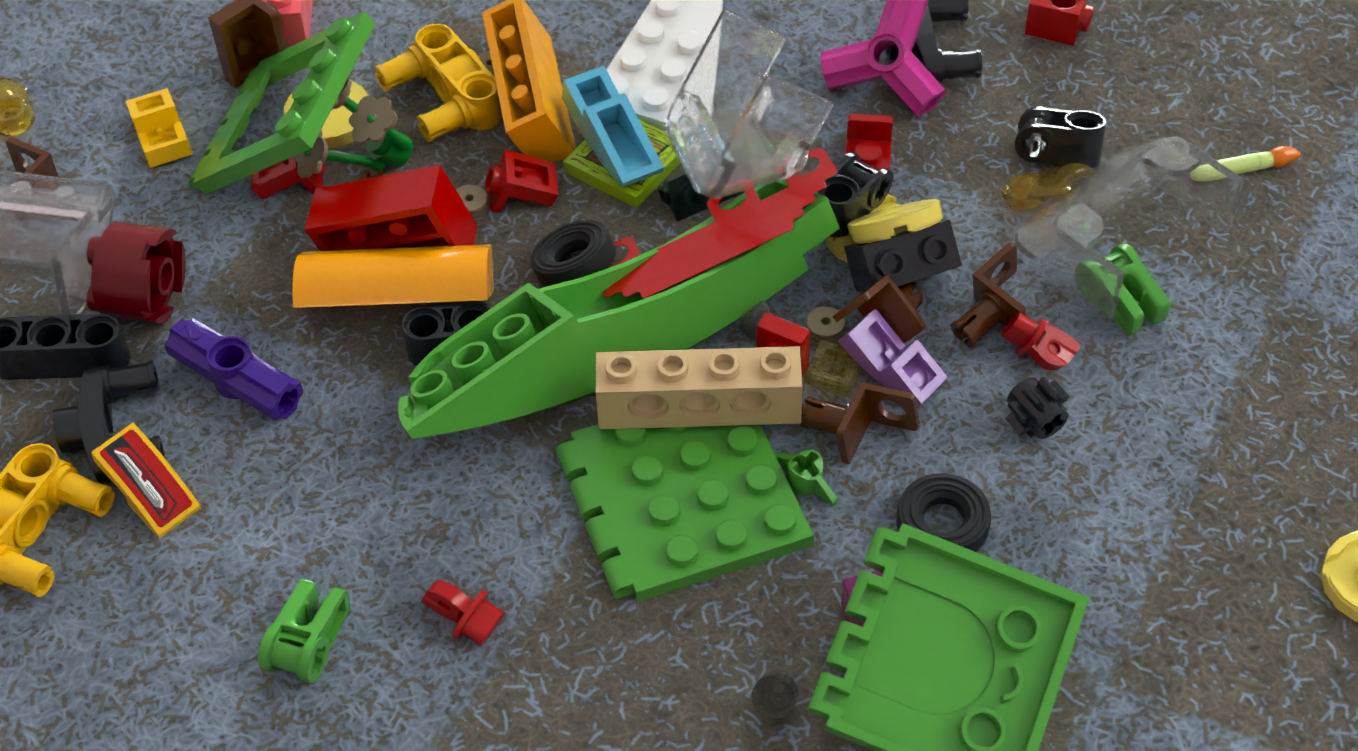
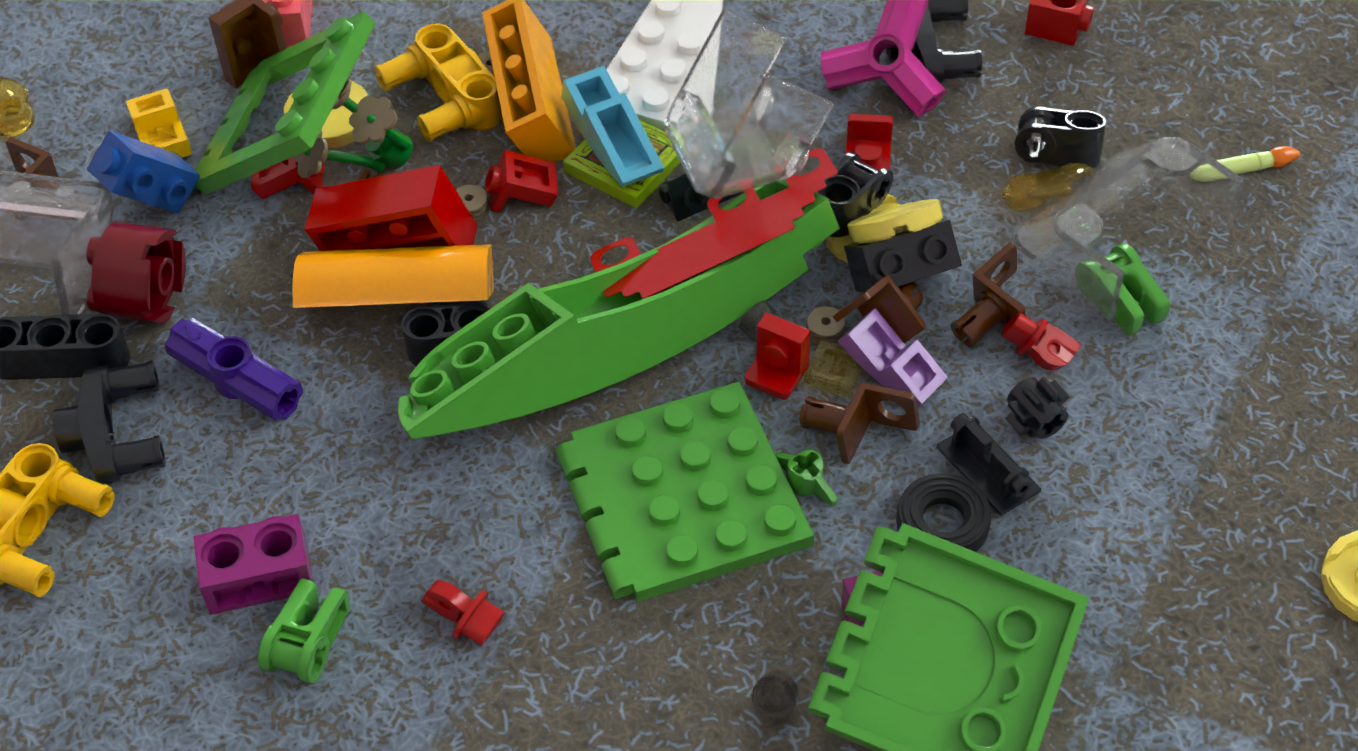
(143, 172): none -> blue brick
(146, 480): slope -> none
(254, 570): none -> magenta brick
(566, 240): black tyre -> none
(699, 387): tan brick -> none
(987, 465): none -> black hinge

